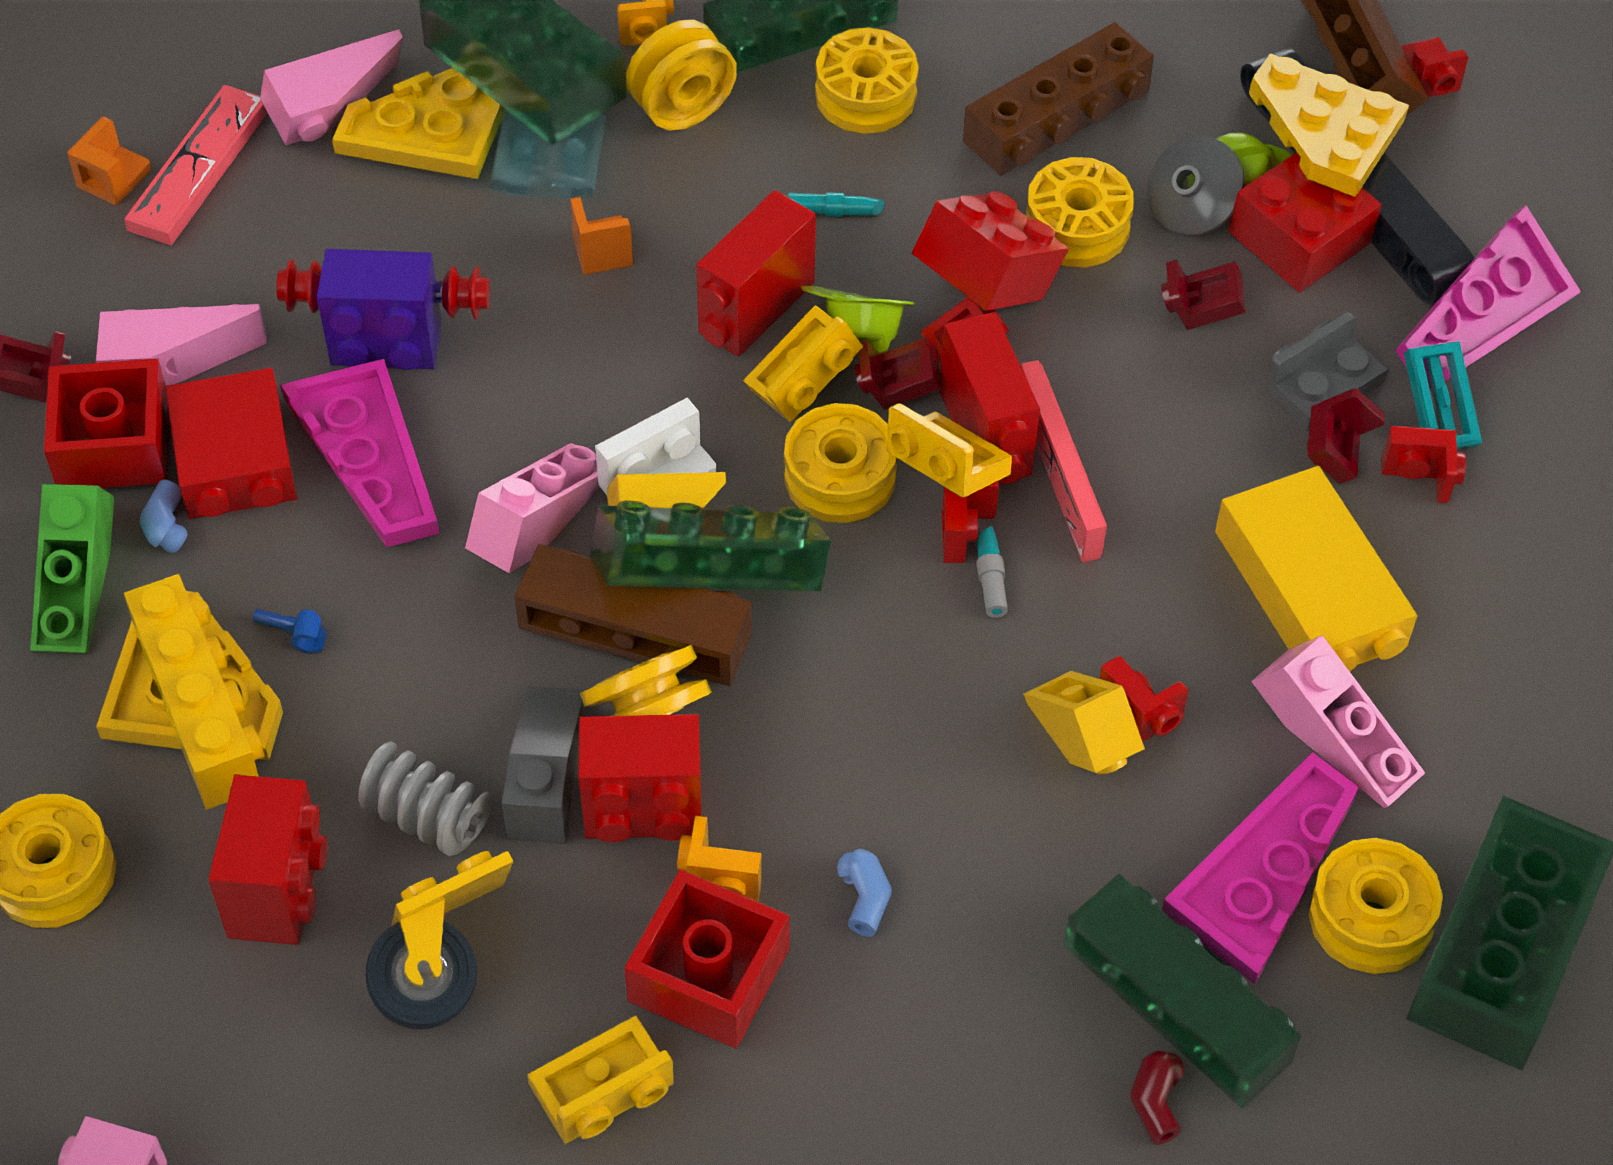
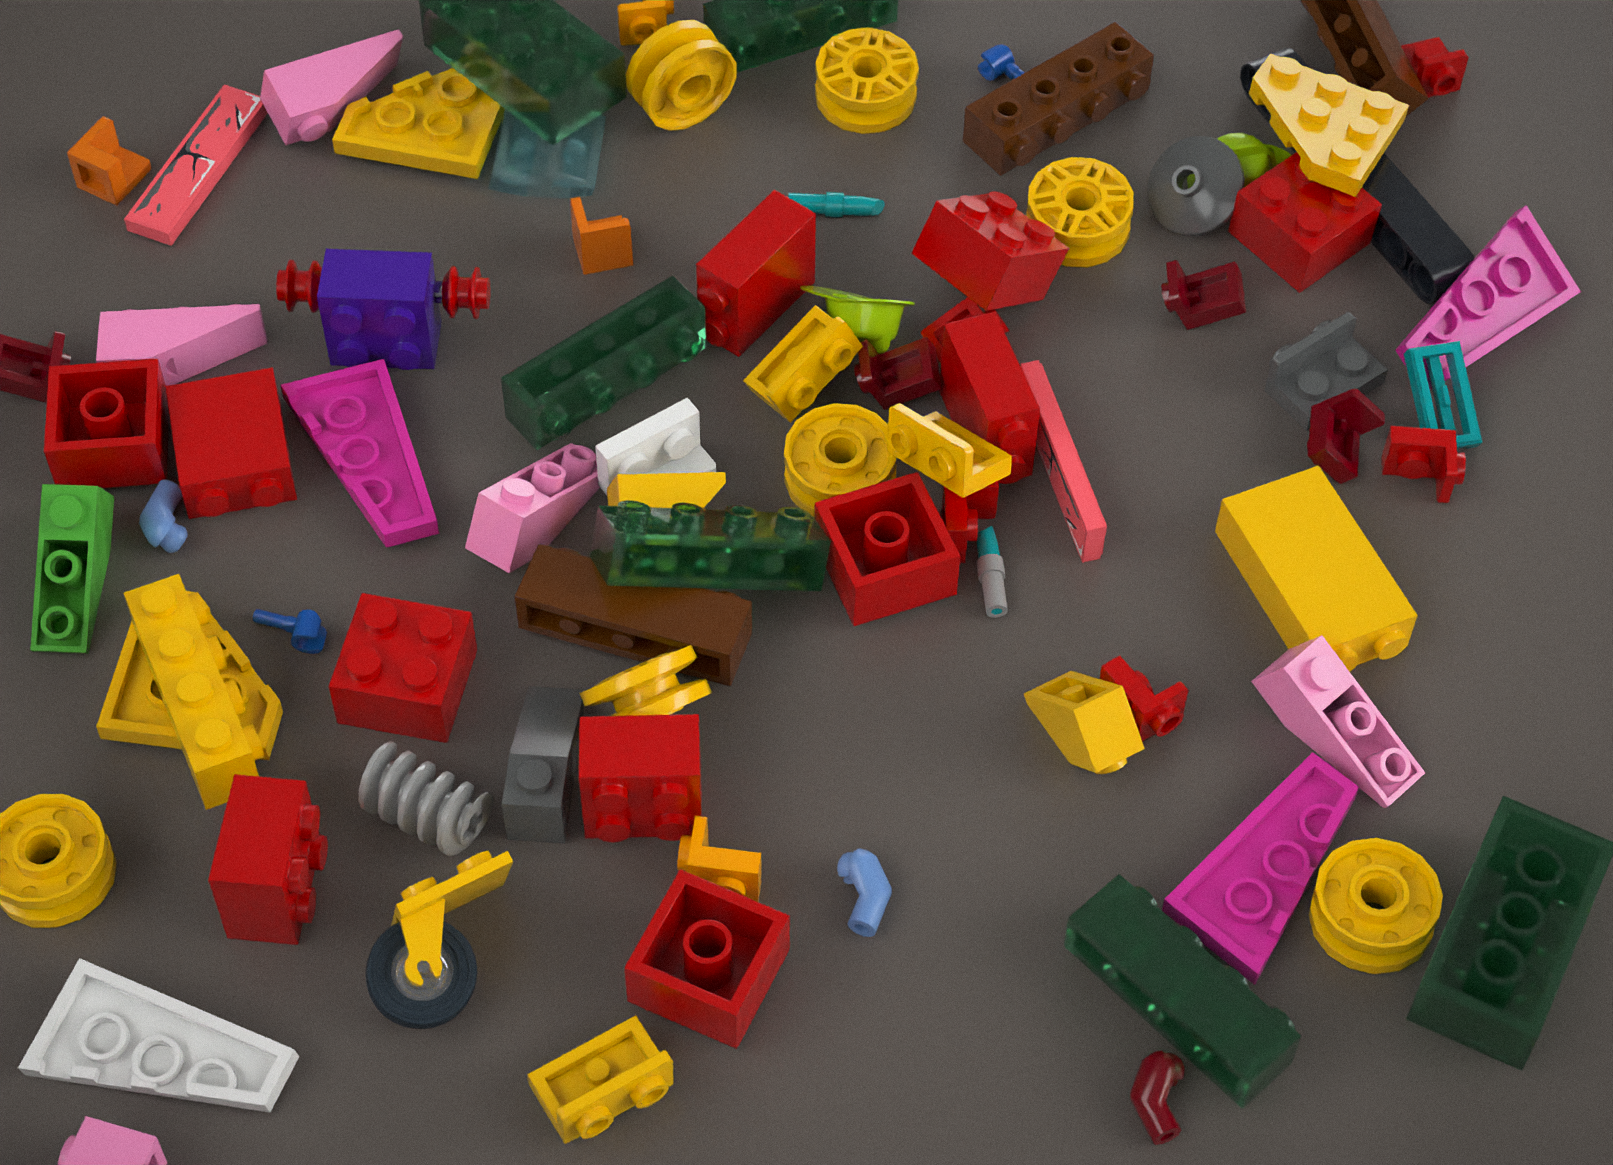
(148, 1043): none -> white wing
(403, 667): none -> red brick
(604, 362): none -> clear green brick
(888, 548): none -> red brick
(998, 61): none -> blue hand

